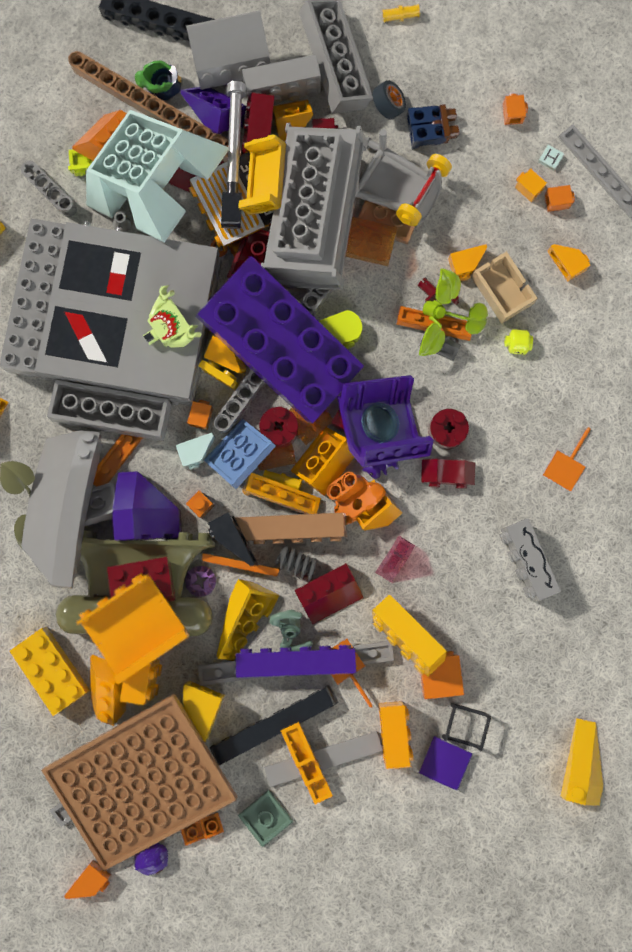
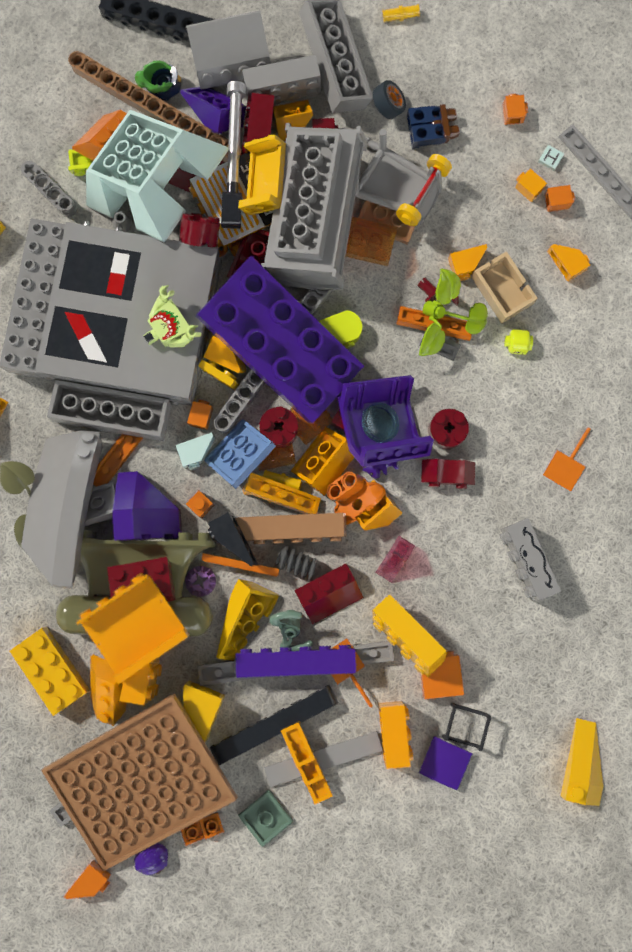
(199, 230): none -> dark red brick

